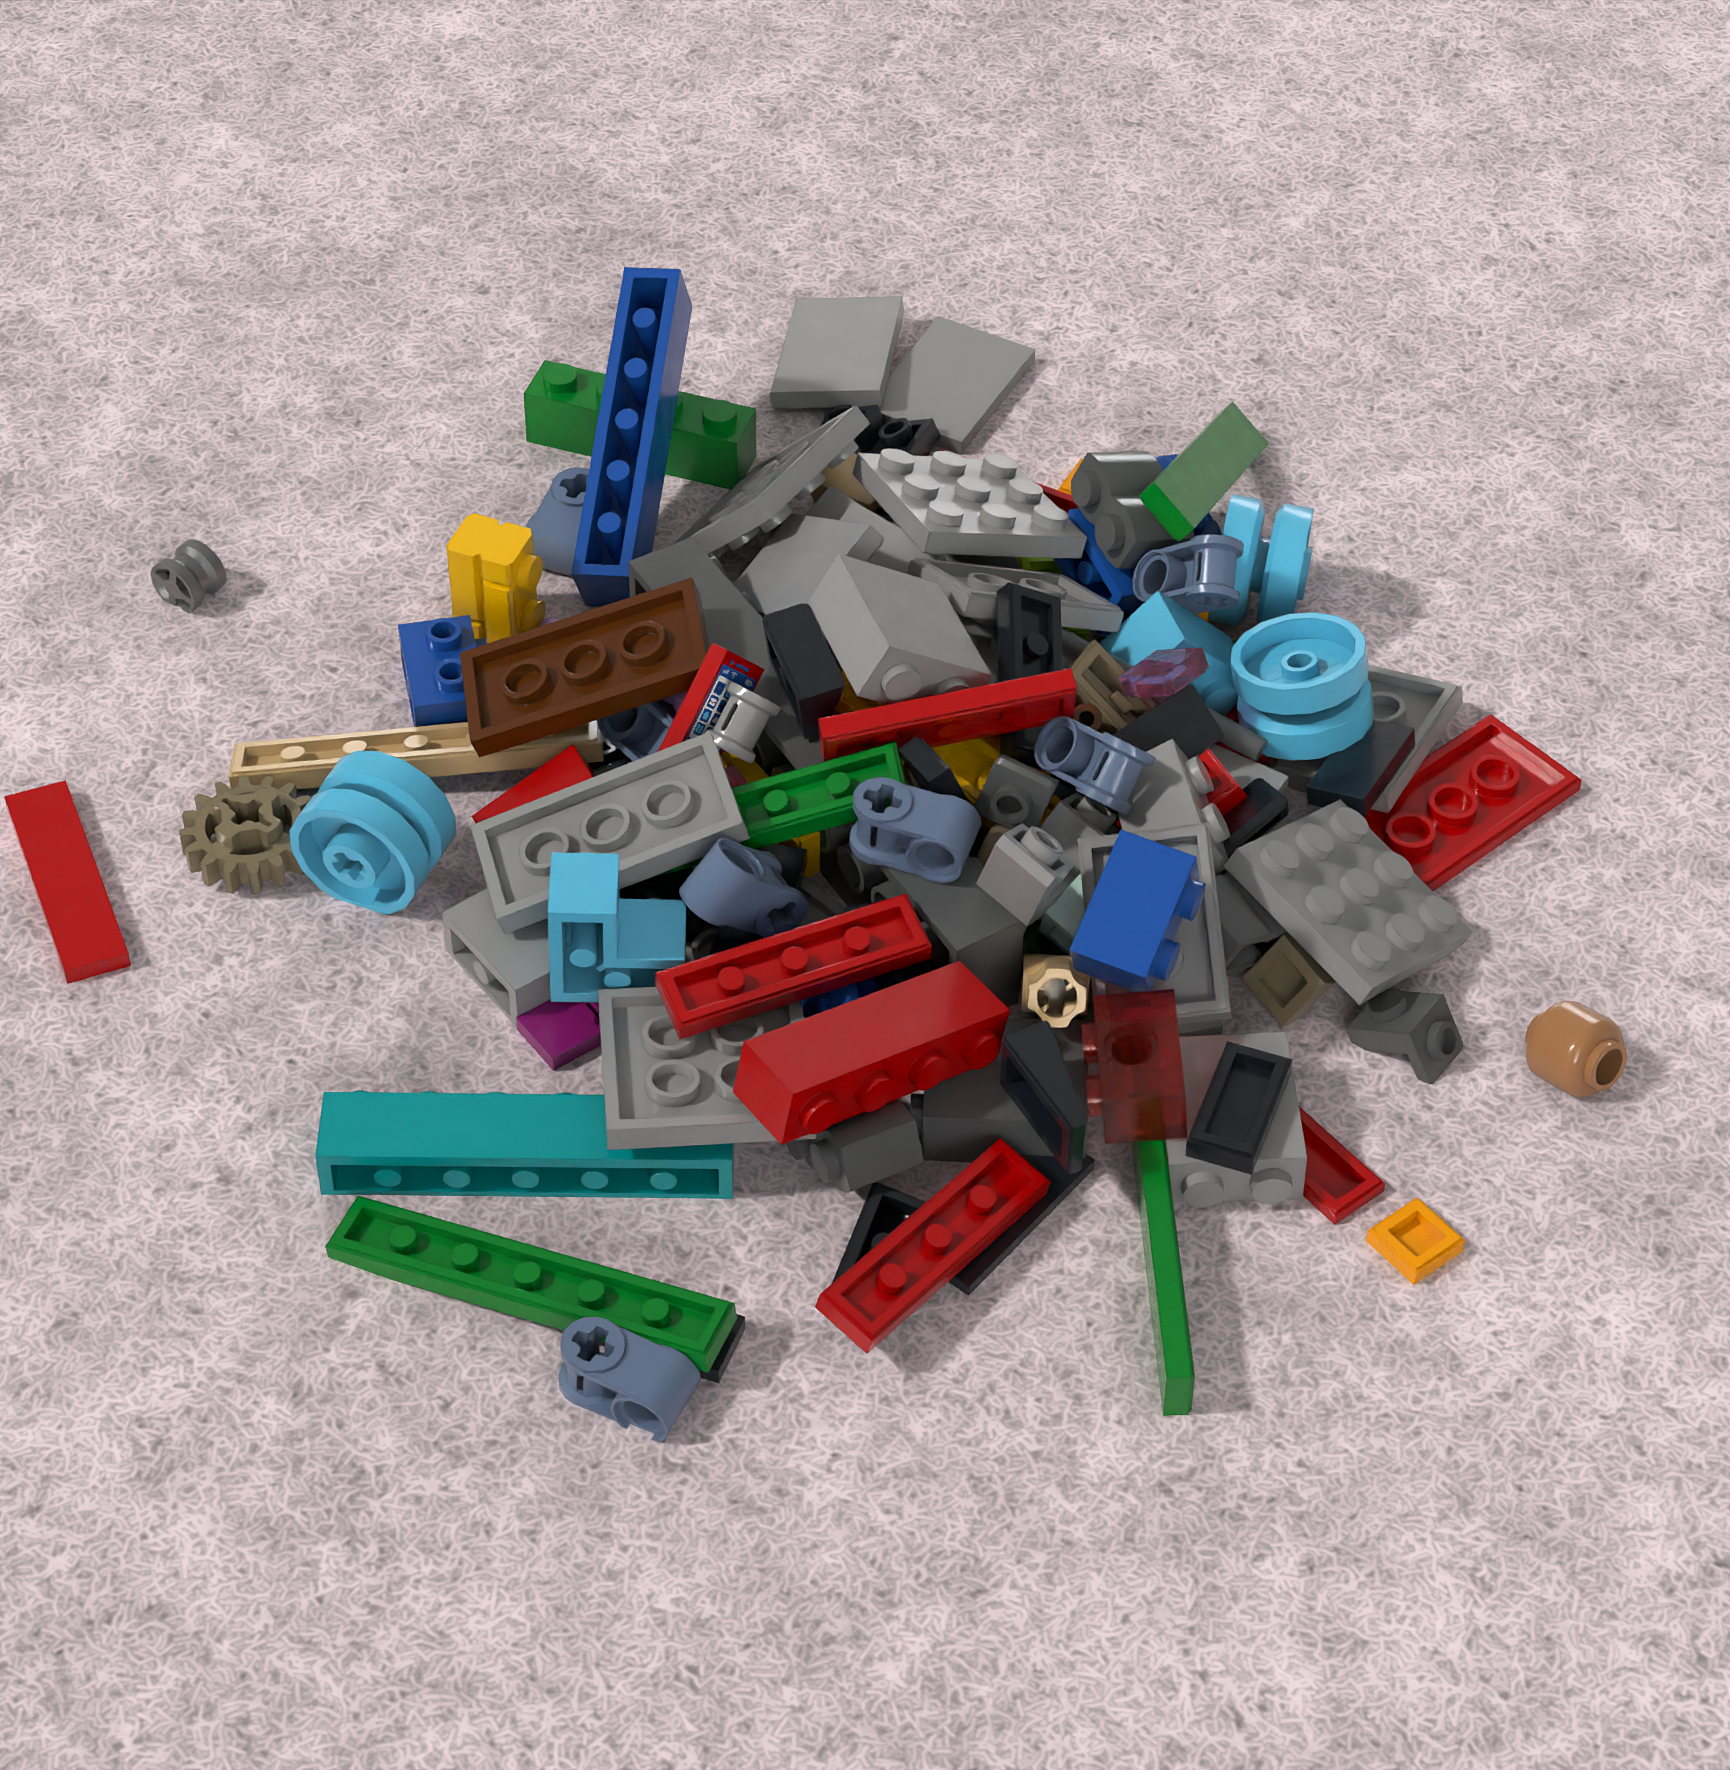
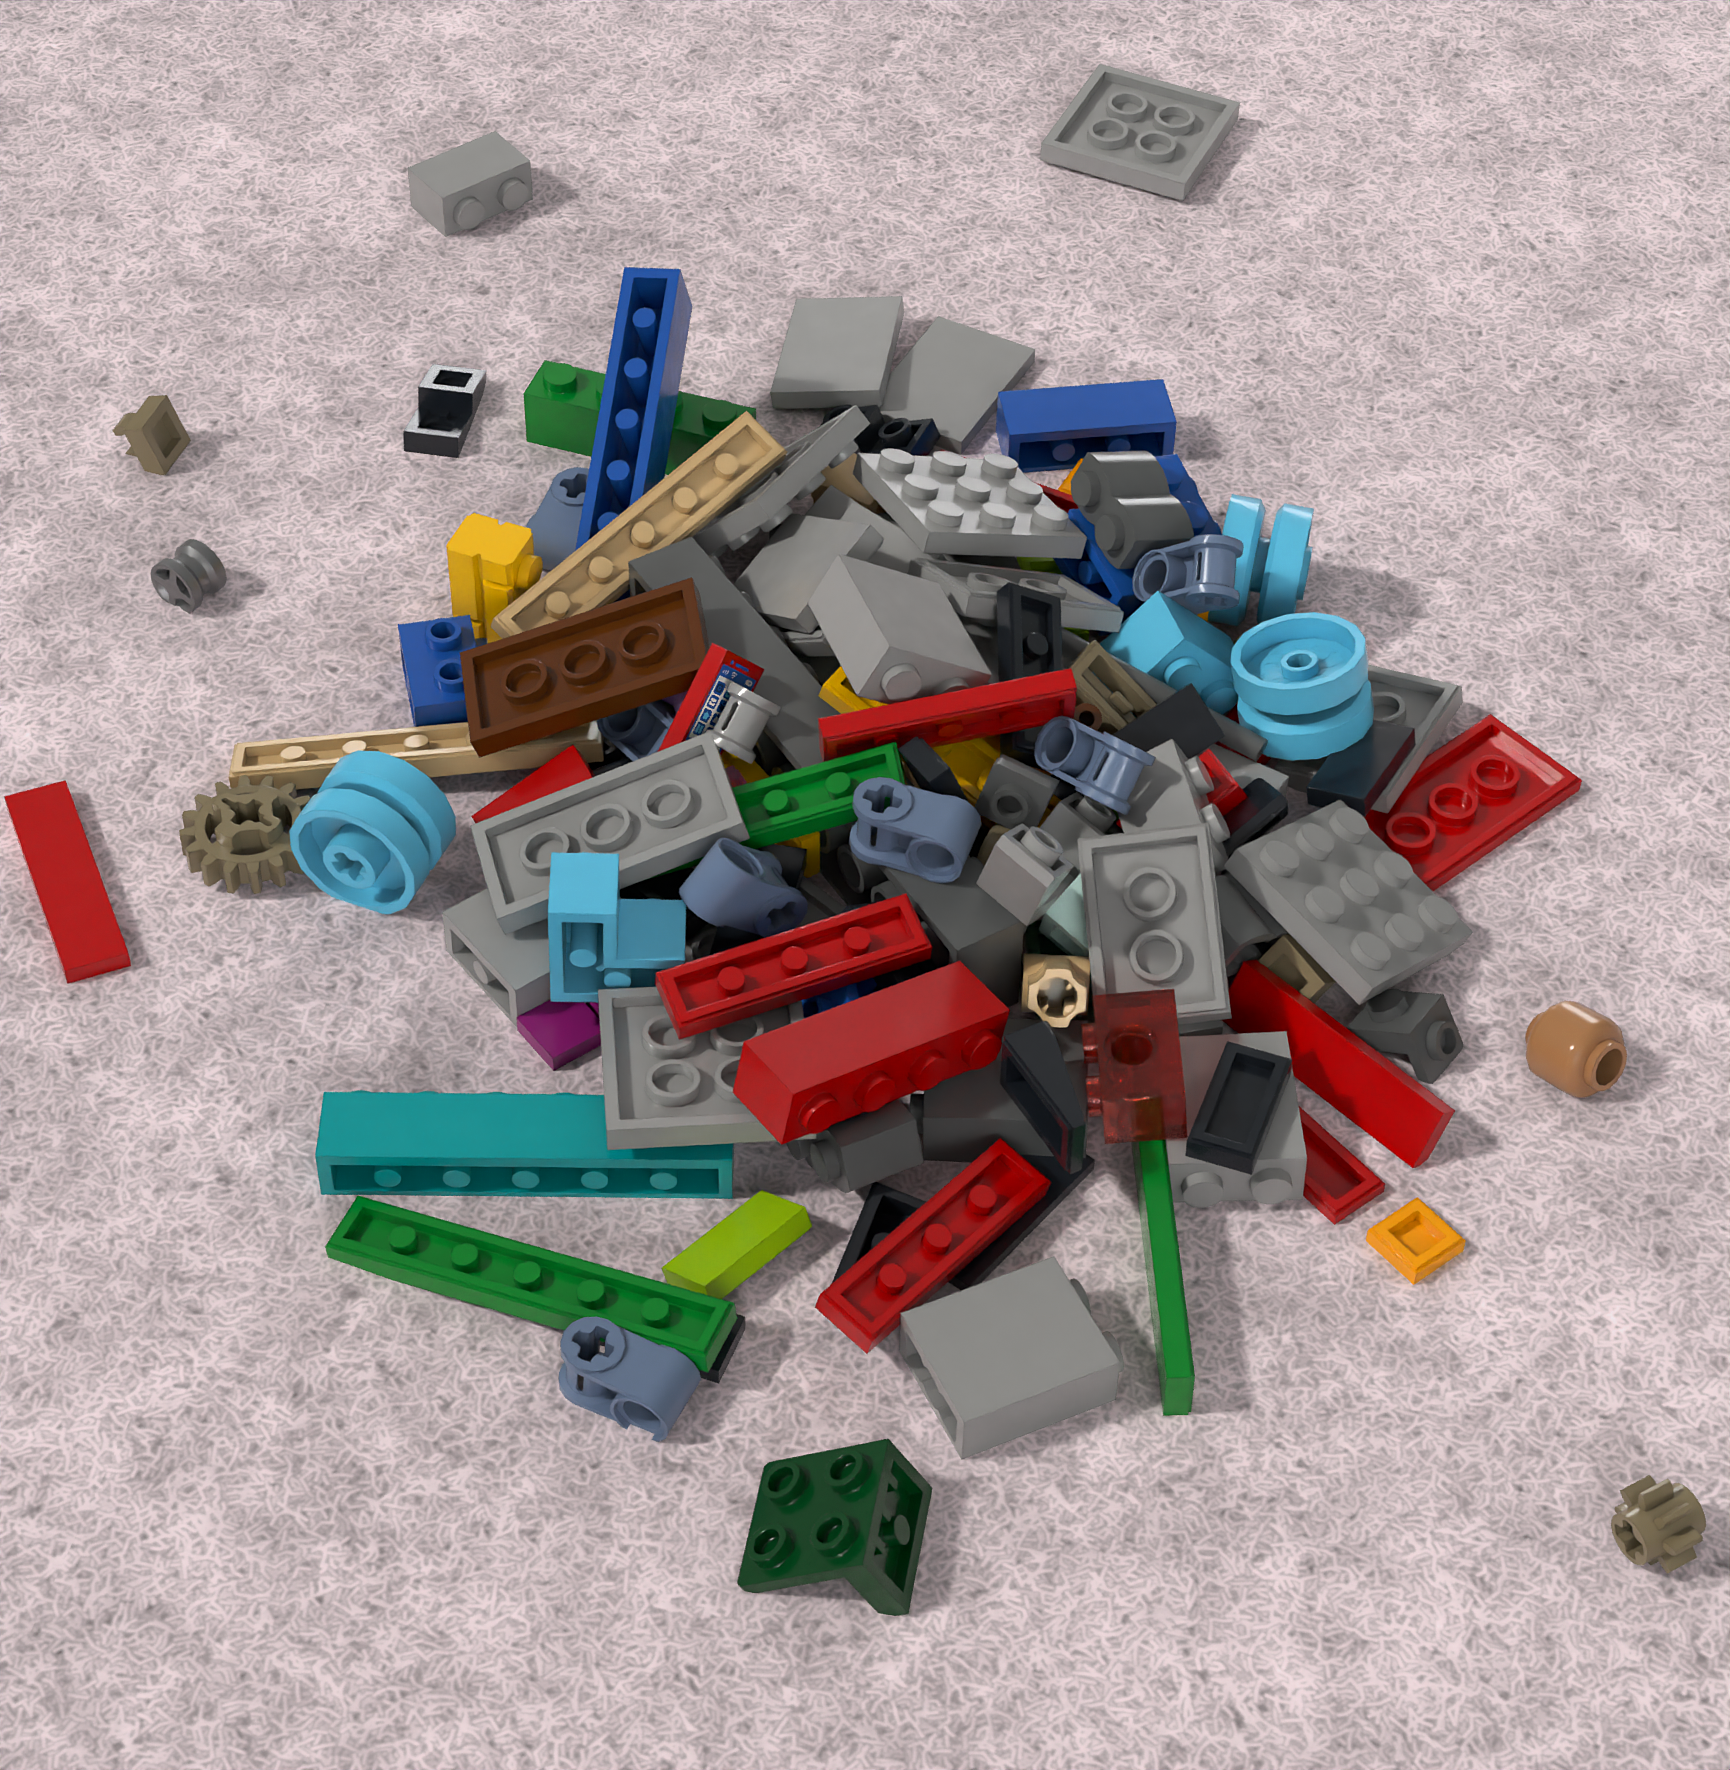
(154, 434): none -> dark tan tile
(445, 410): none -> black slope
(470, 184): none -> light grey brick
(661, 517): none -> tan tile
(738, 1245): none -> lime tile
(803, 666): black slope -> none
(837, 1517): none -> dark green bracket
(1010, 1356): none -> light grey brick
(1061, 424): none -> blue brick
(1137, 913): blue brick -> none
(1140, 131): none -> light grey plate
(1164, 672): clear pink tile -> none
(1203, 472): green tile -> none
(1340, 1065): none -> red tile
(1658, 1523): none -> dark tan gear

